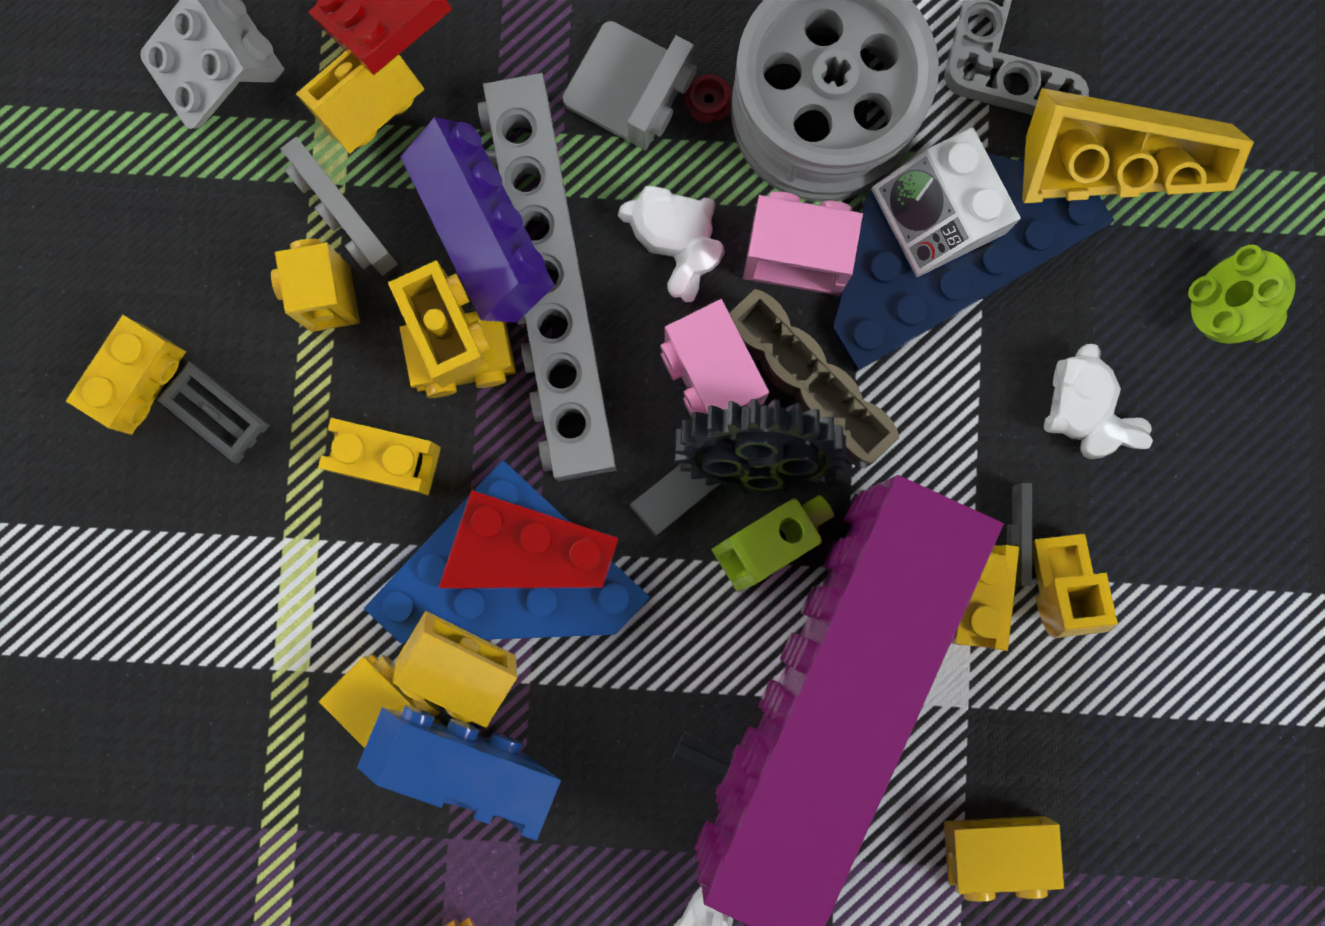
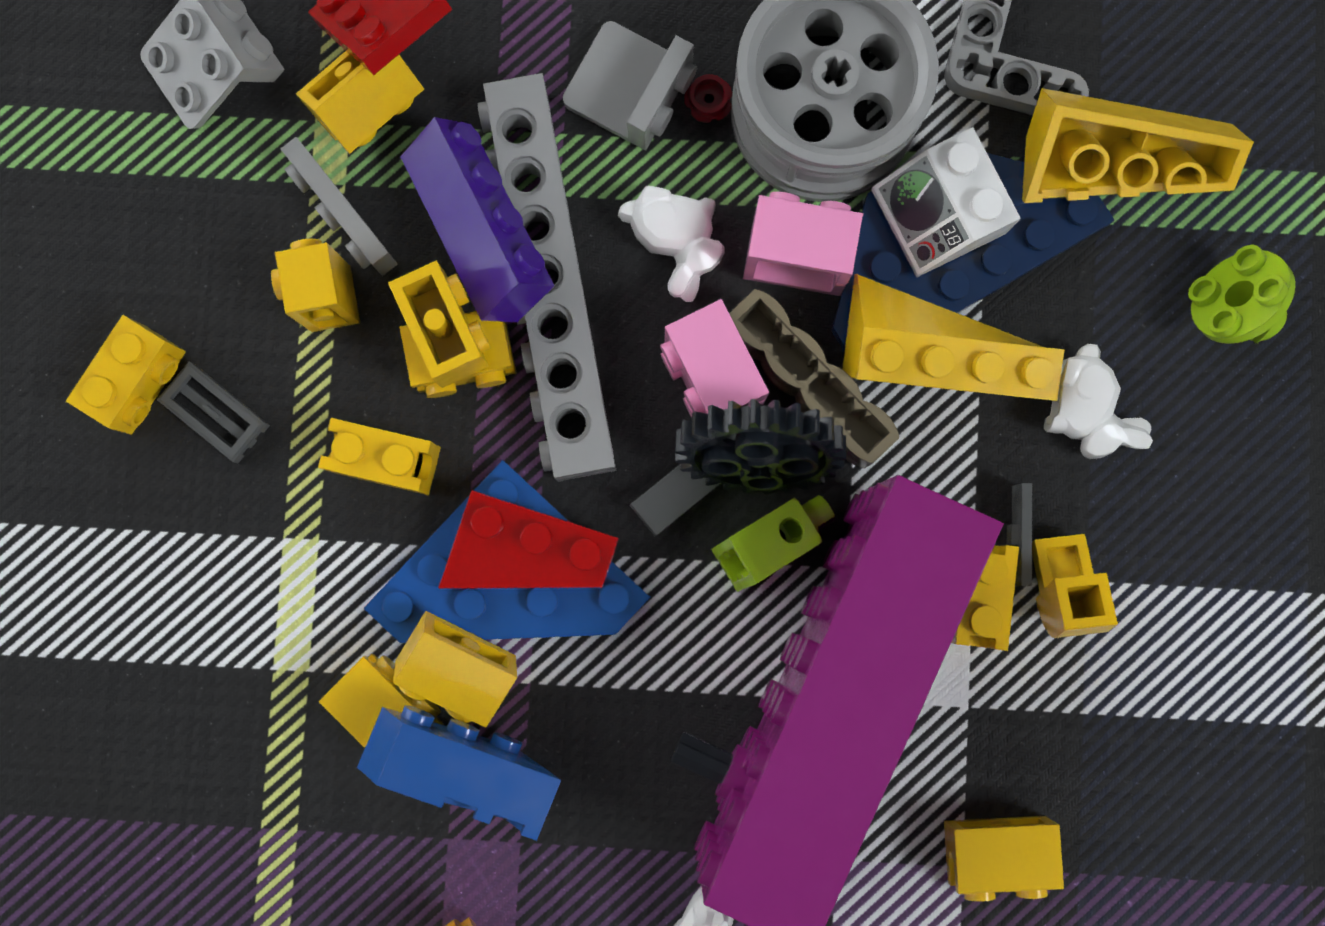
(925, 345): none -> yellow wedge

